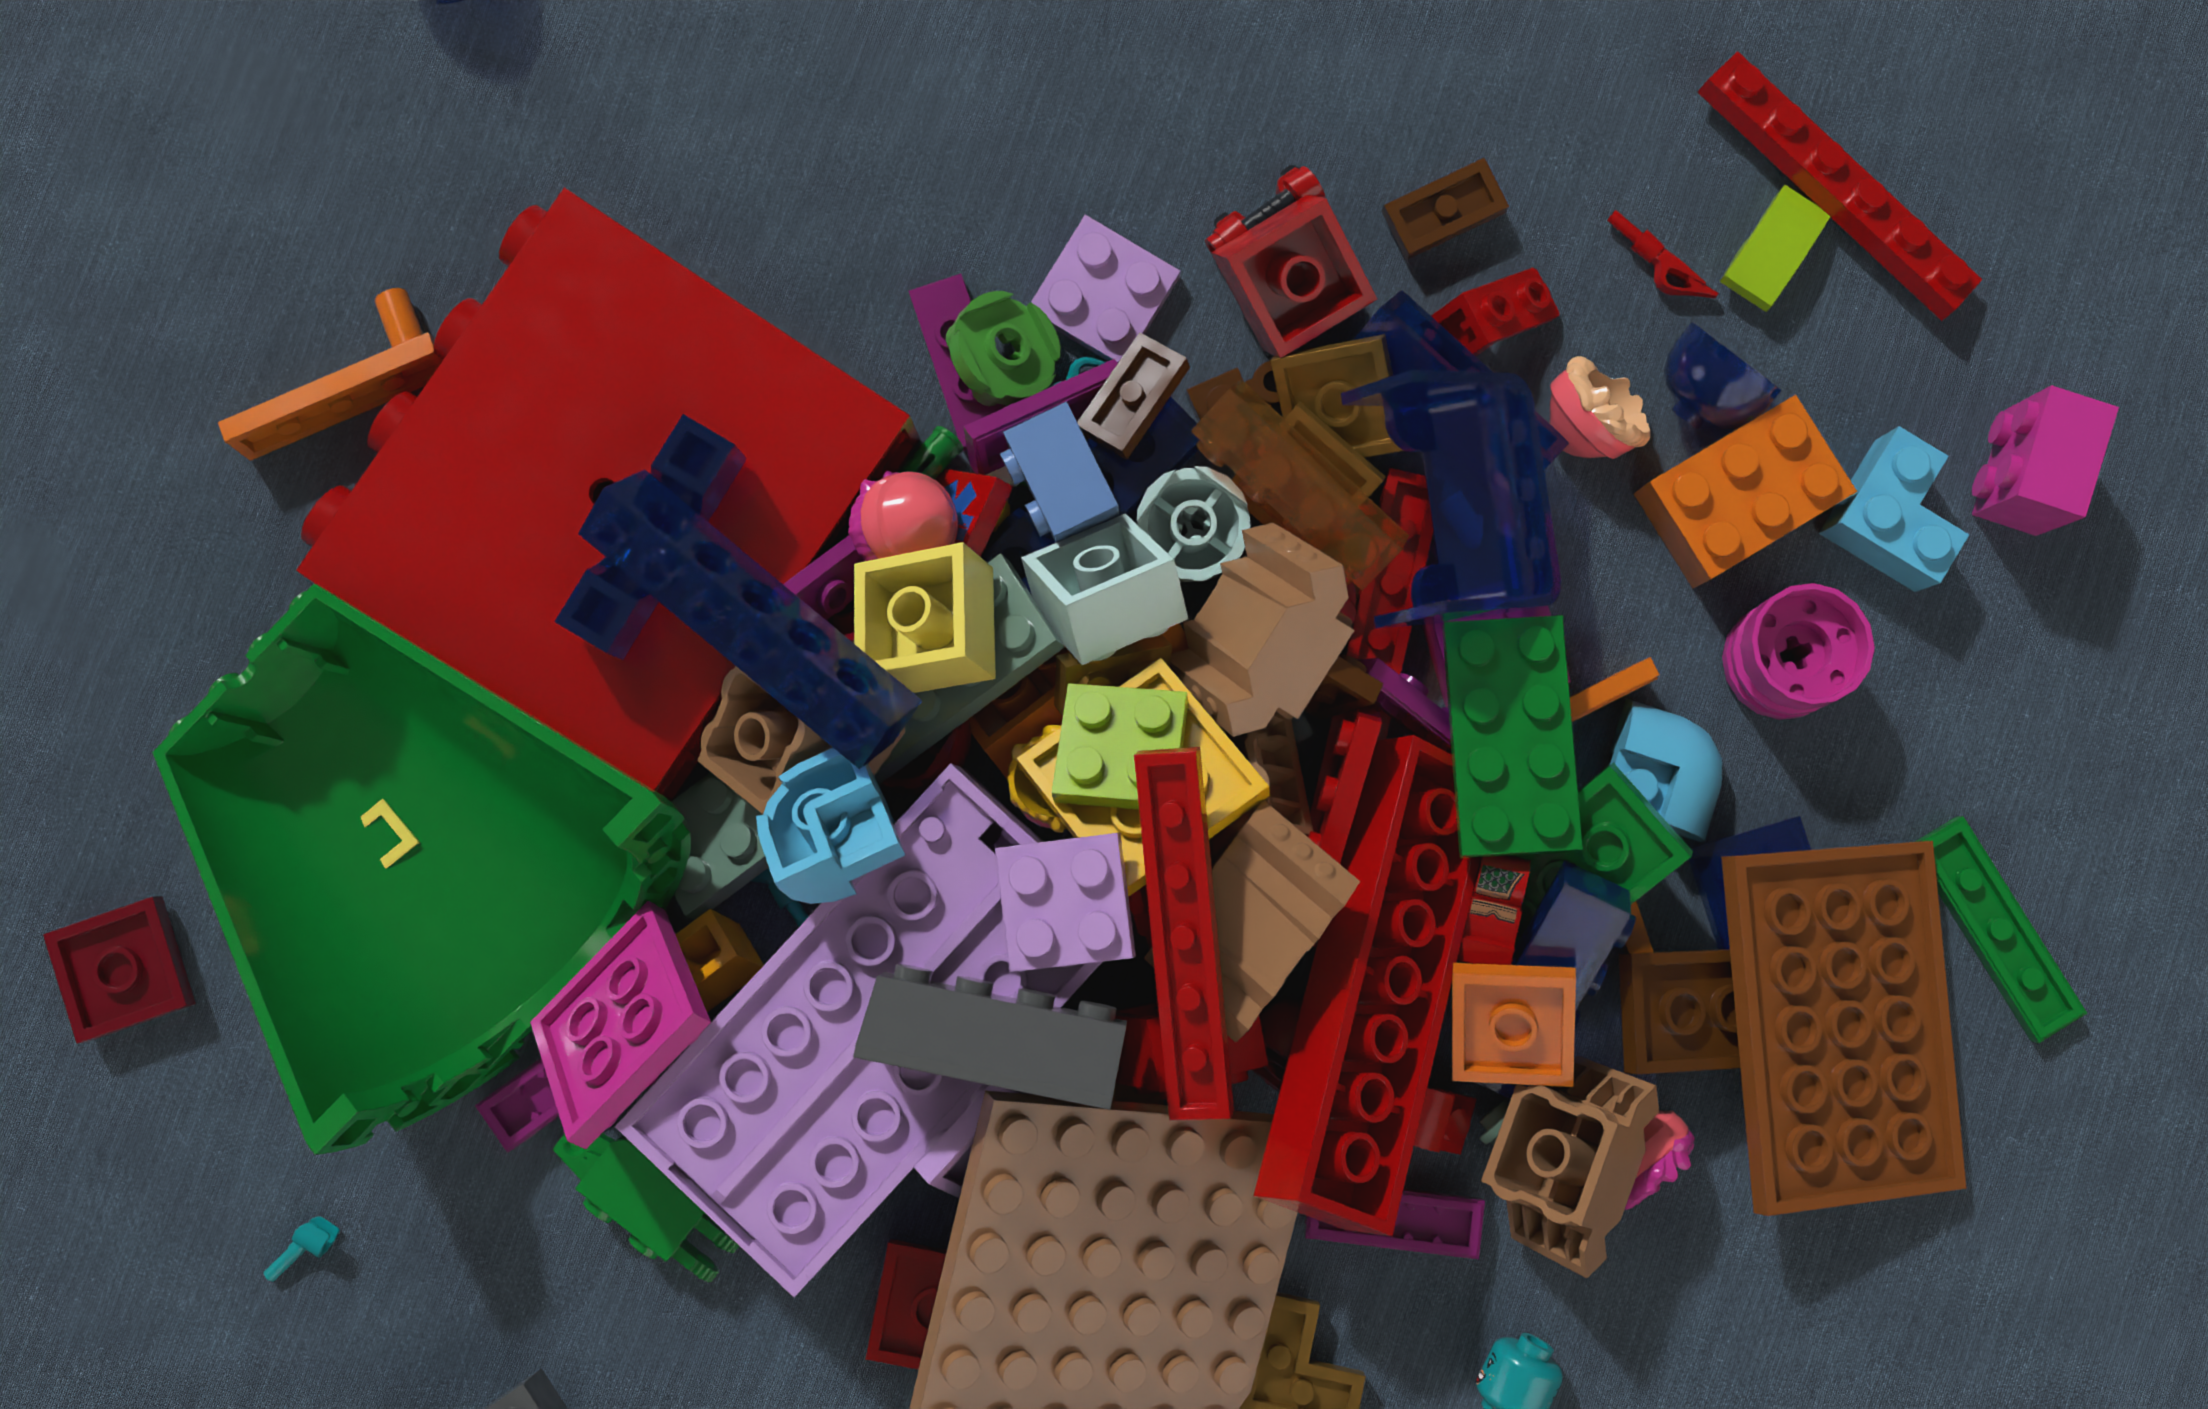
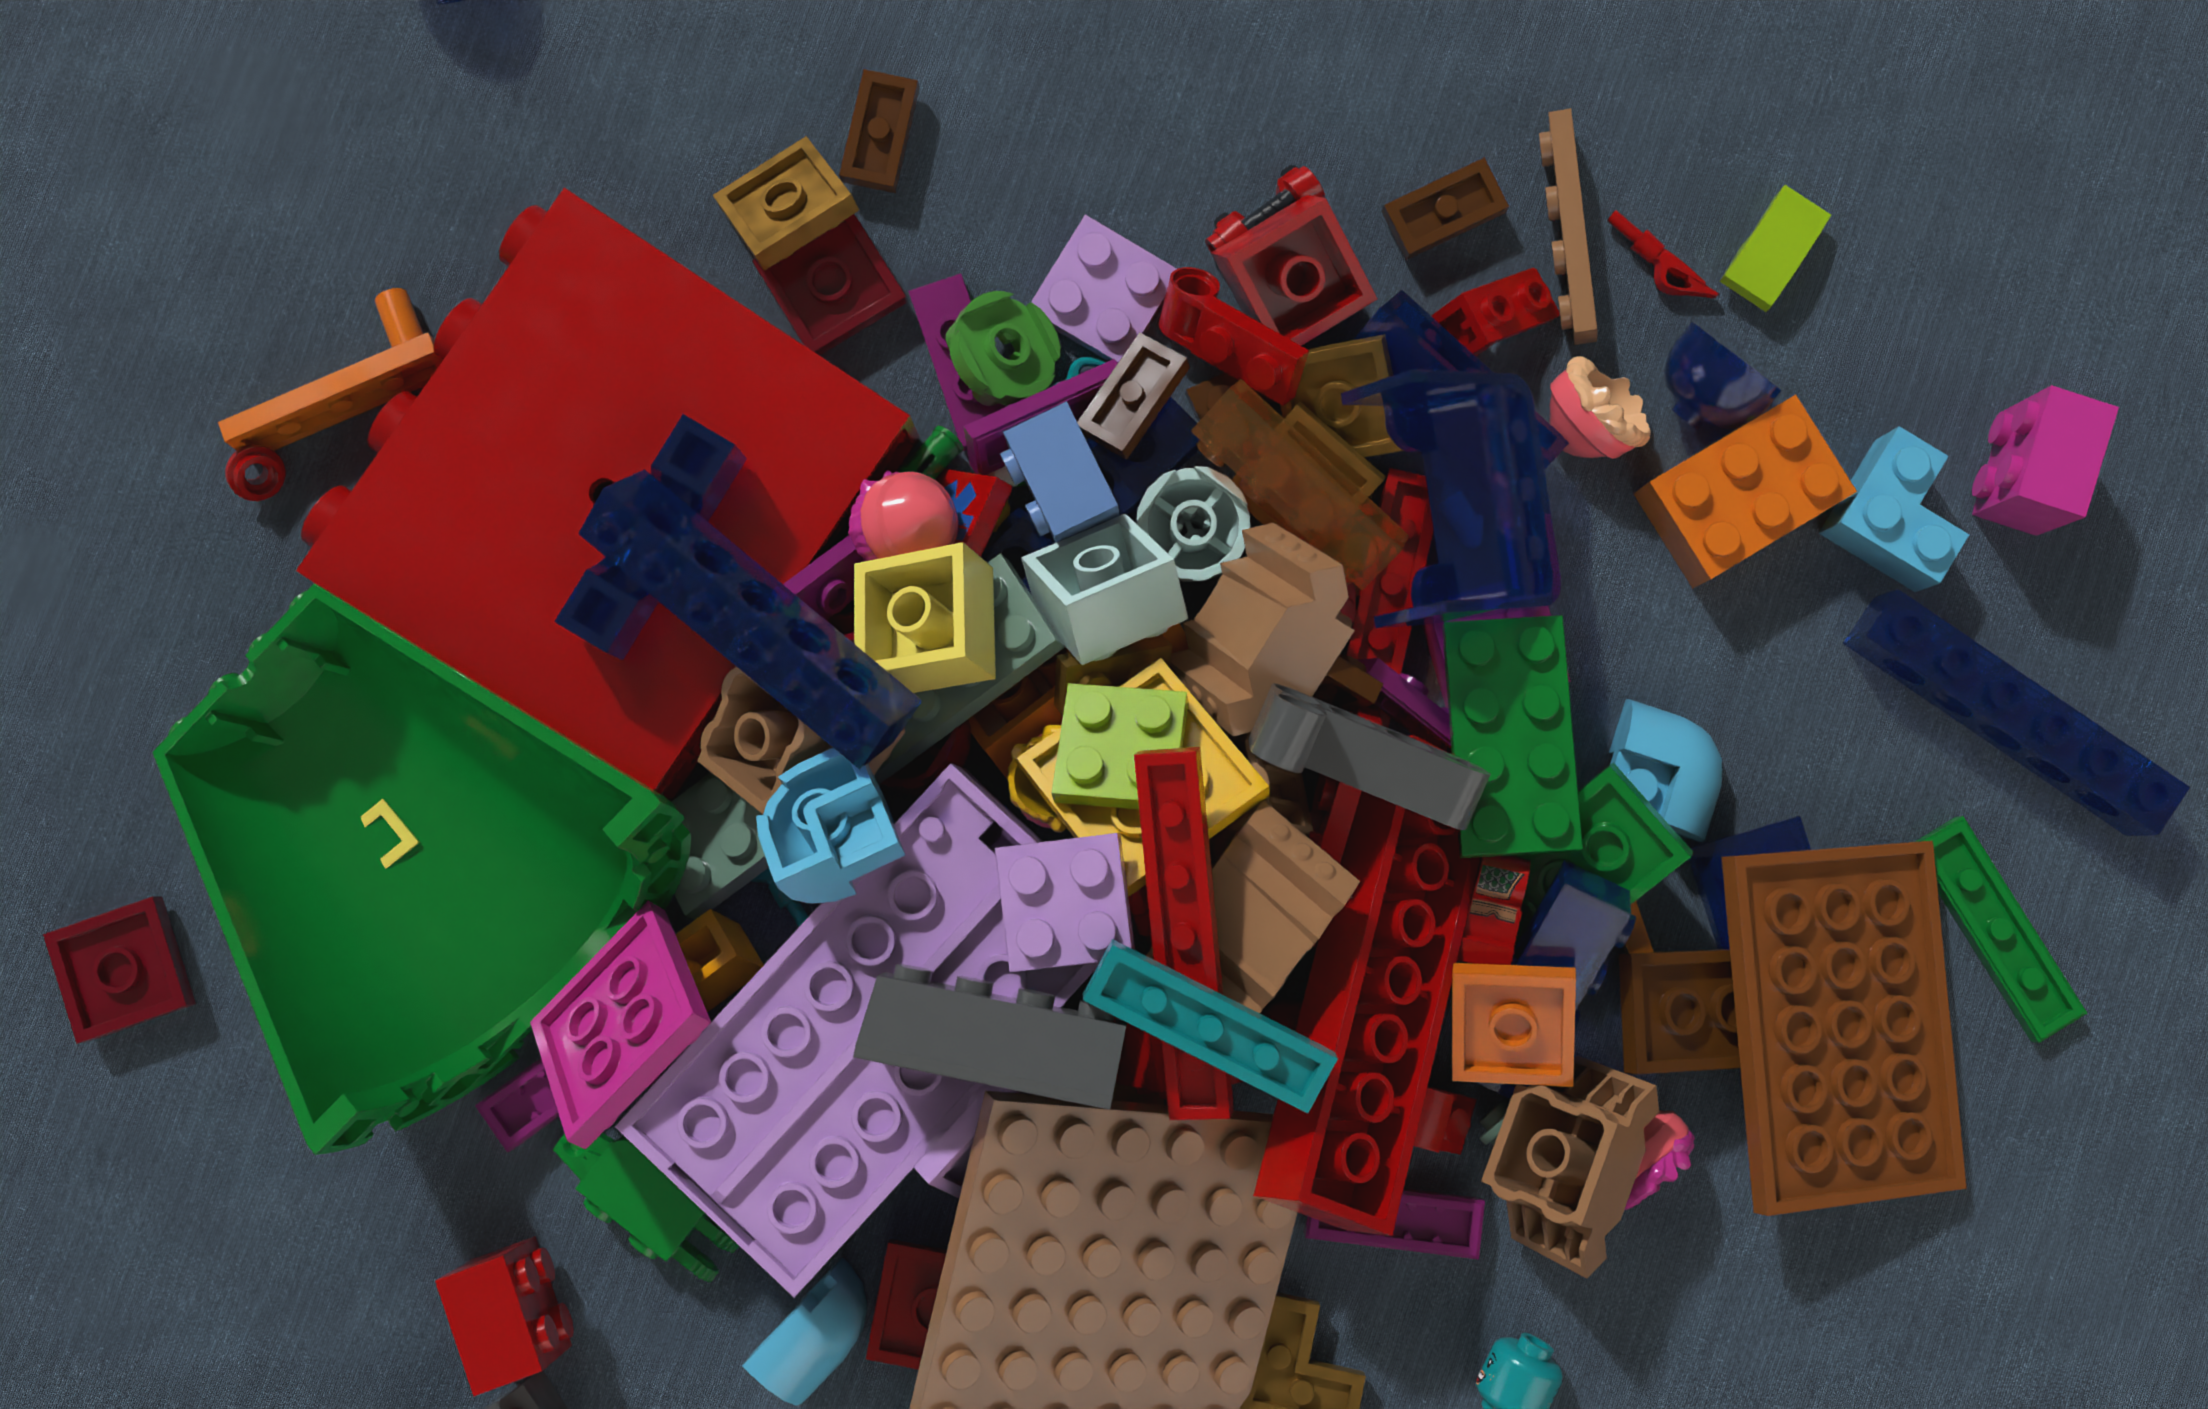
(261, 487): none -> red plate
(313, 1236): teal hand -> none
(505, 1315): none -> red brick
(786, 203): none -> pearl gold plate
(812, 1337): none -> medium azure brick
(833, 286): none -> dark red plate
(879, 131): none -> reddish brown plate
(1209, 1026): none -> teal plate
(1229, 337): none -> red plate
(1312, 734): none -> dark grey beam
(1566, 204): none -> medium nougat plate
(1612, 688): orange tile -> none
(1823, 633): dark pink wheel -> none
(1840, 186): red plate -> none
(2016, 715): none -> clear blue brick

